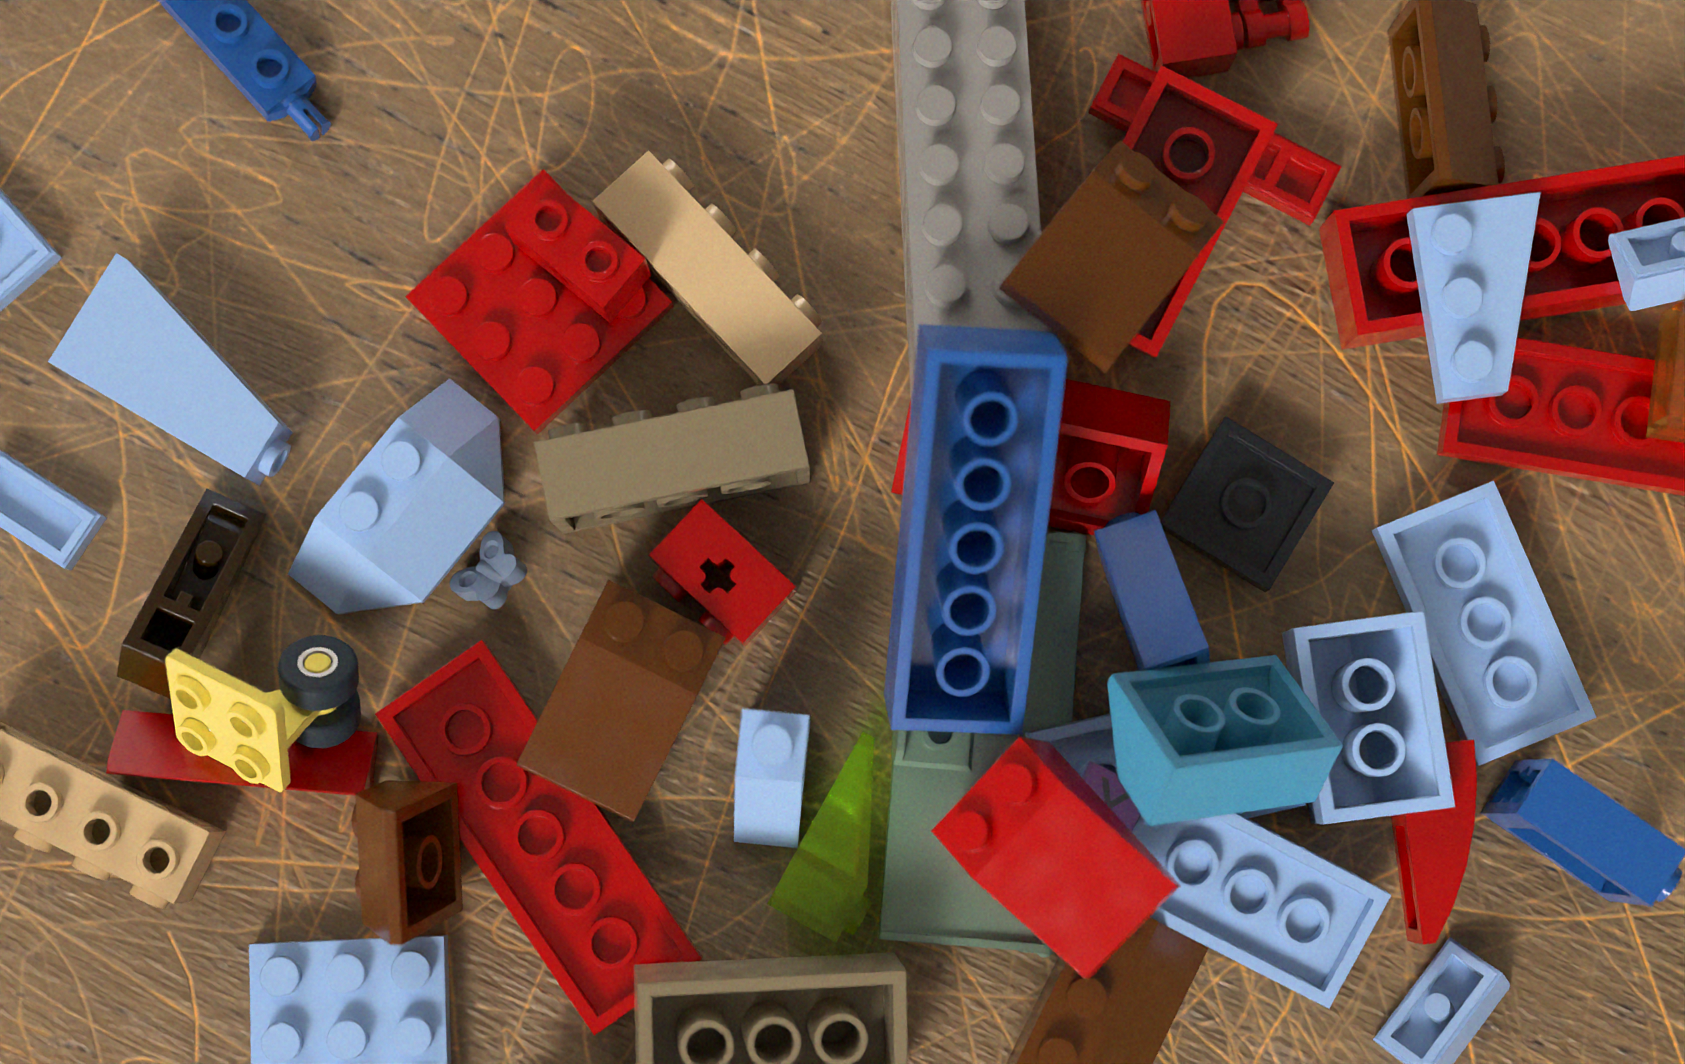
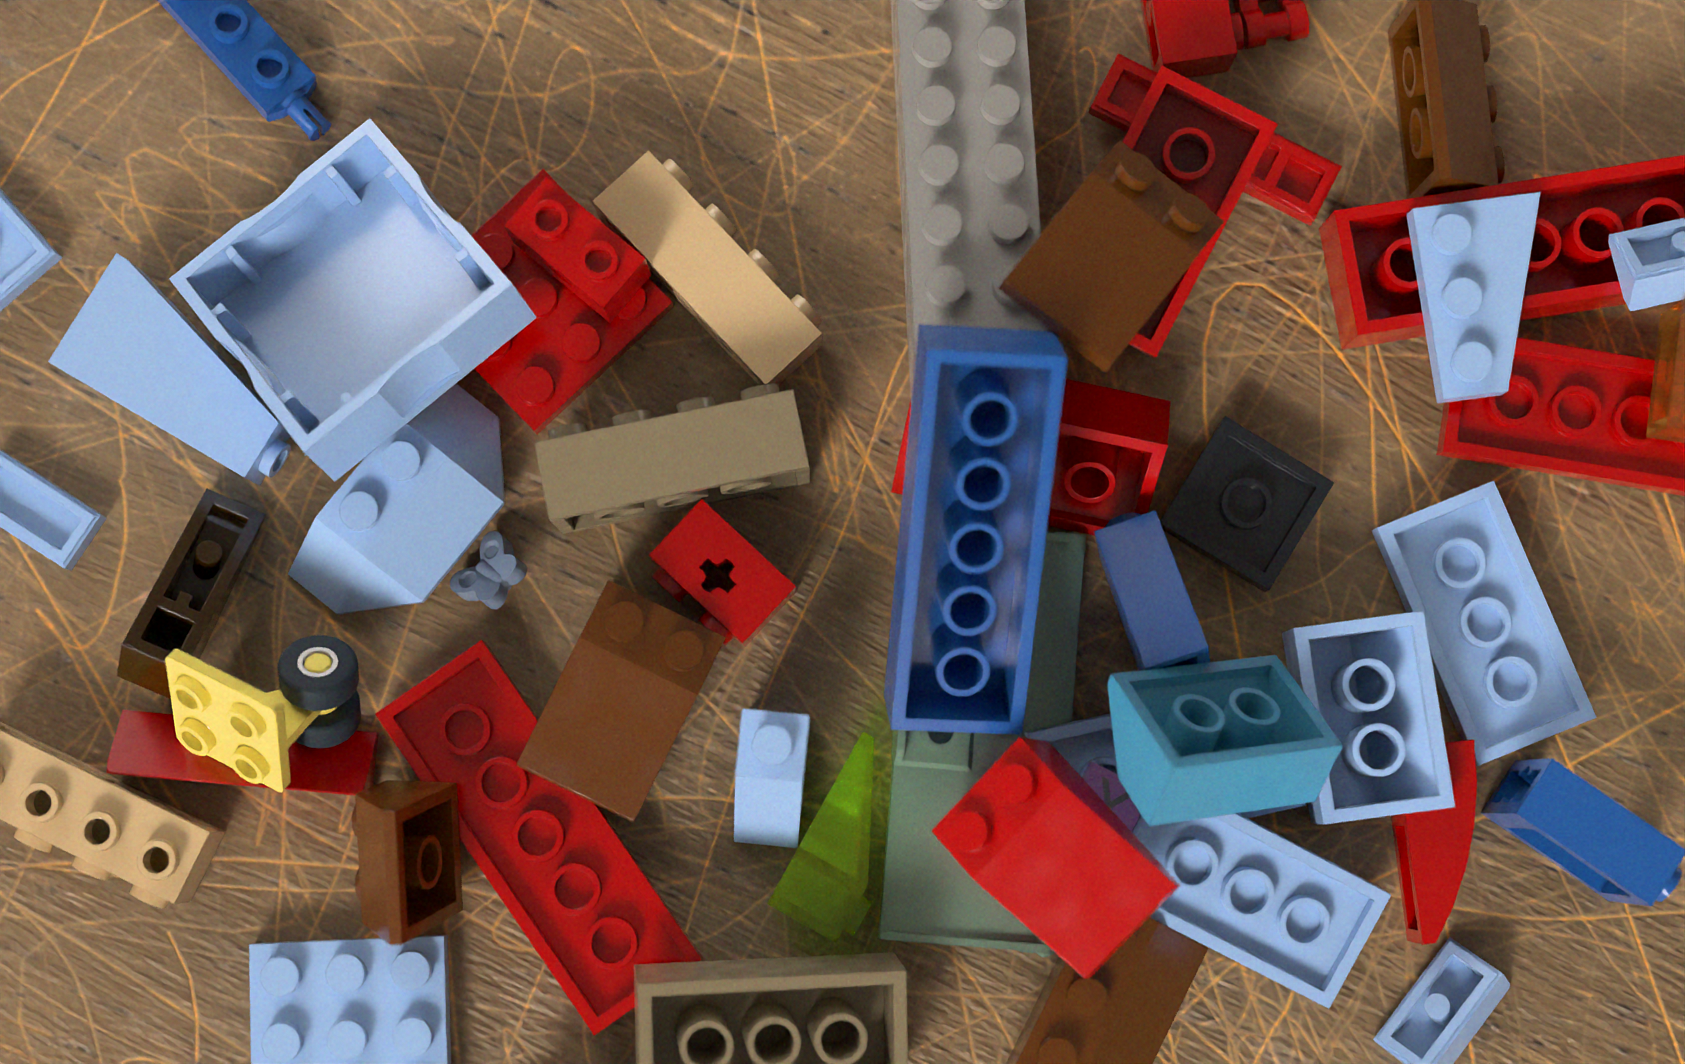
(352, 300): none -> light blue tile

